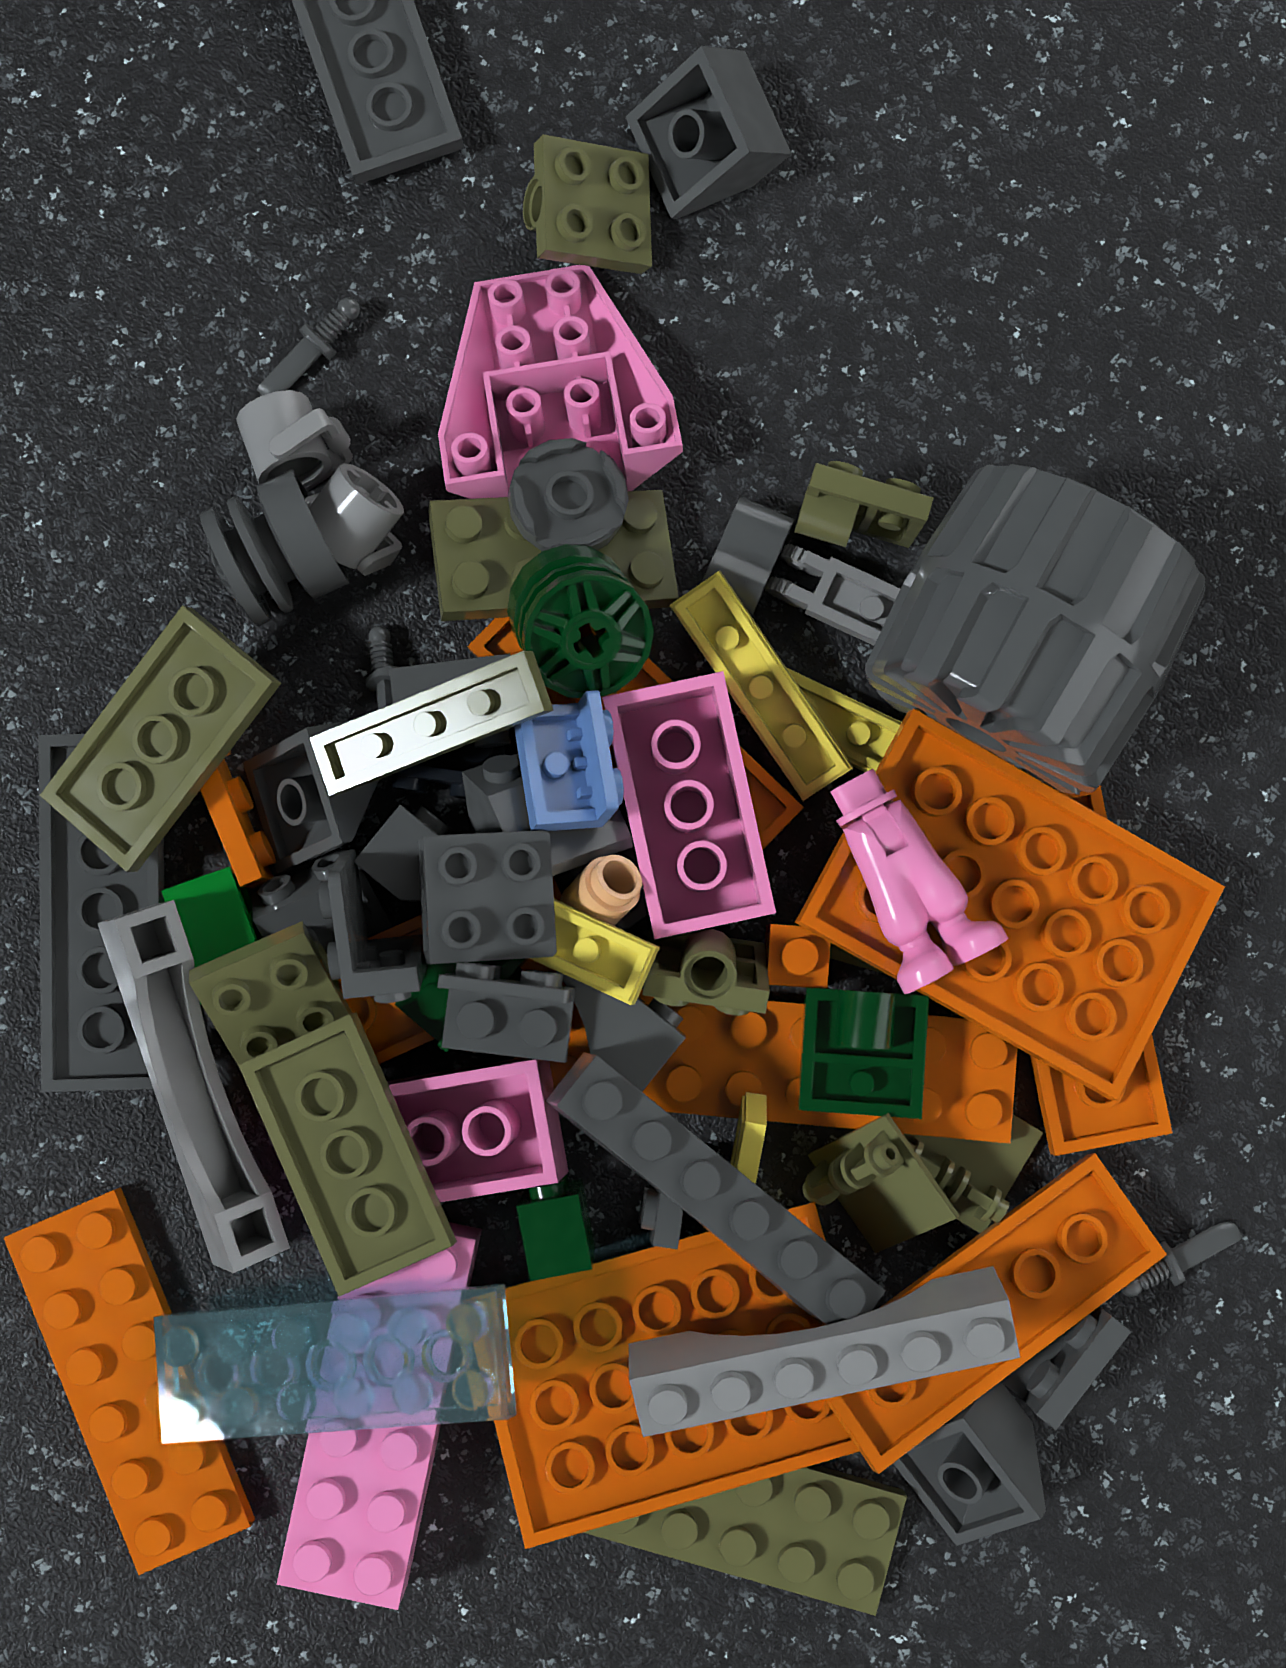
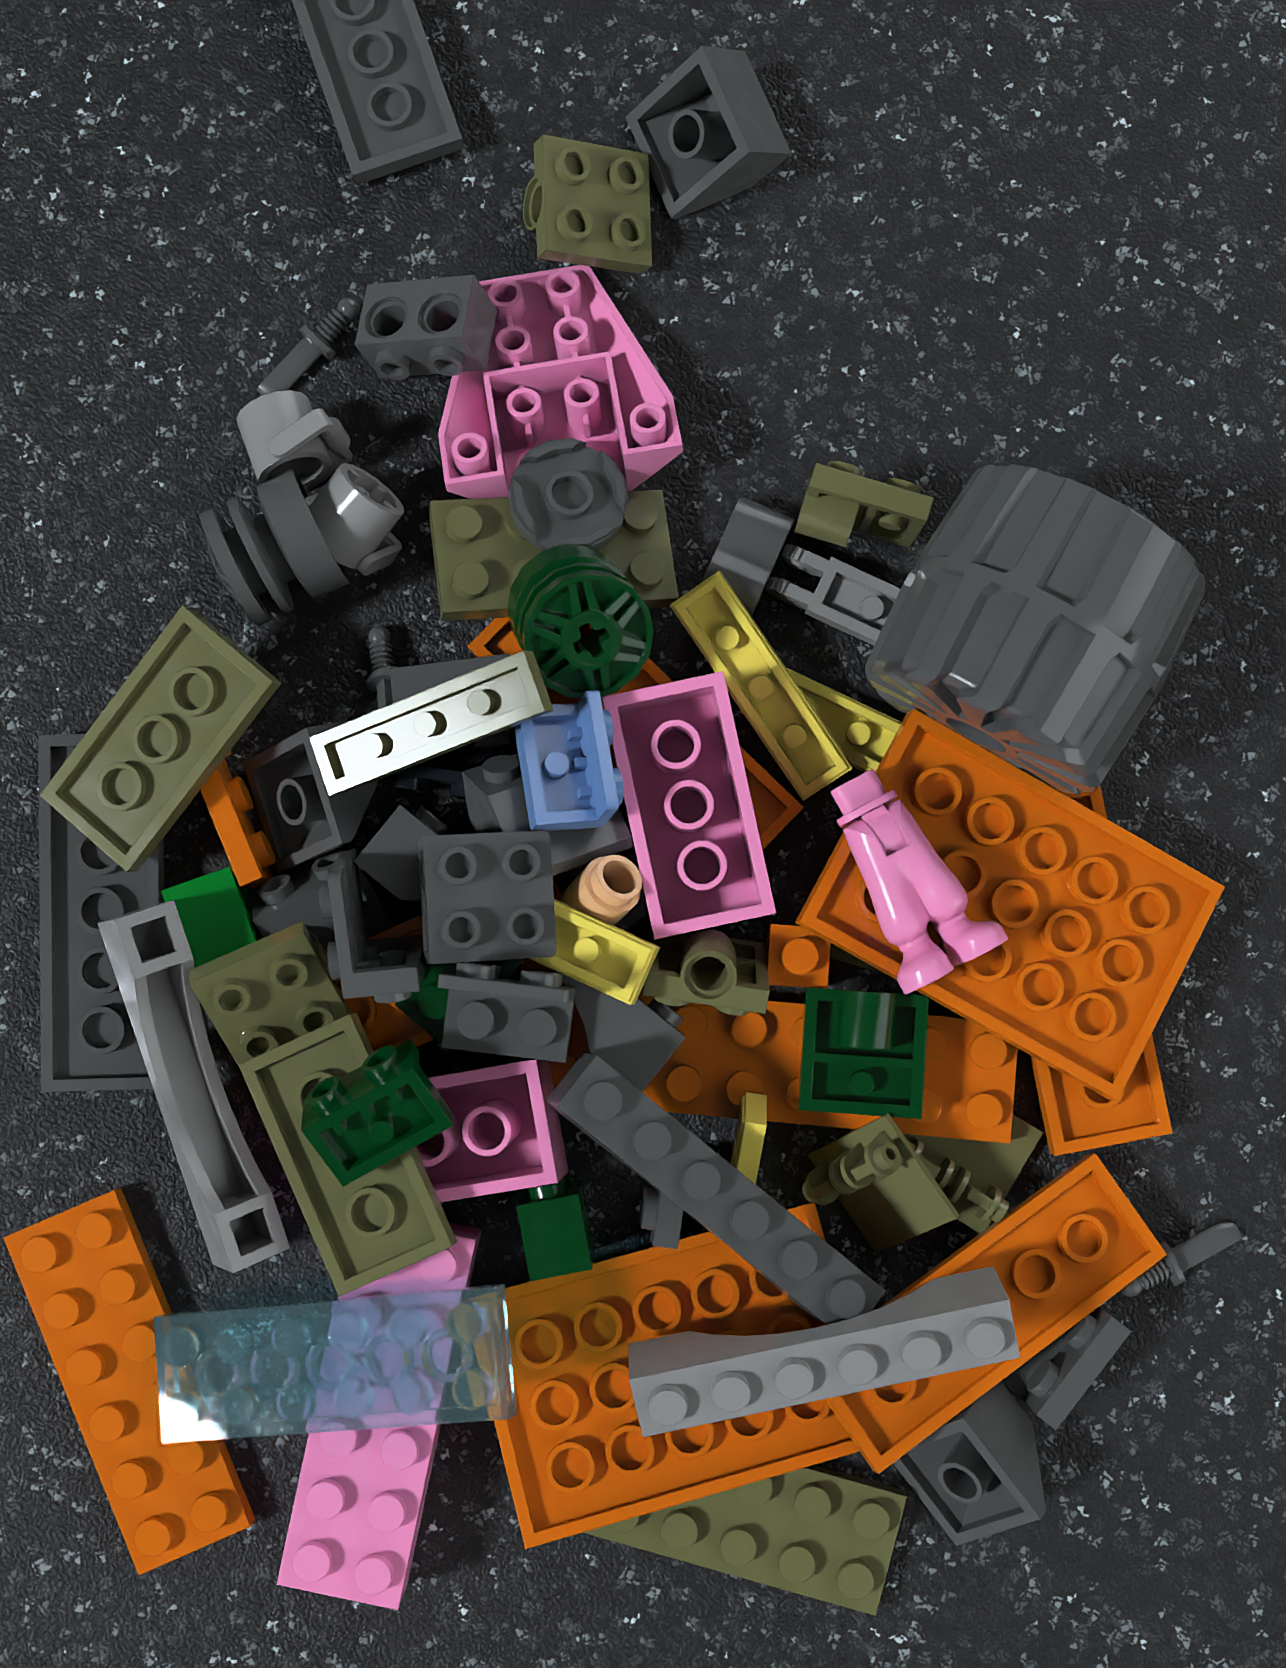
(373, 1112): none -> dark green bracket
(426, 327): none -> dark grey brick

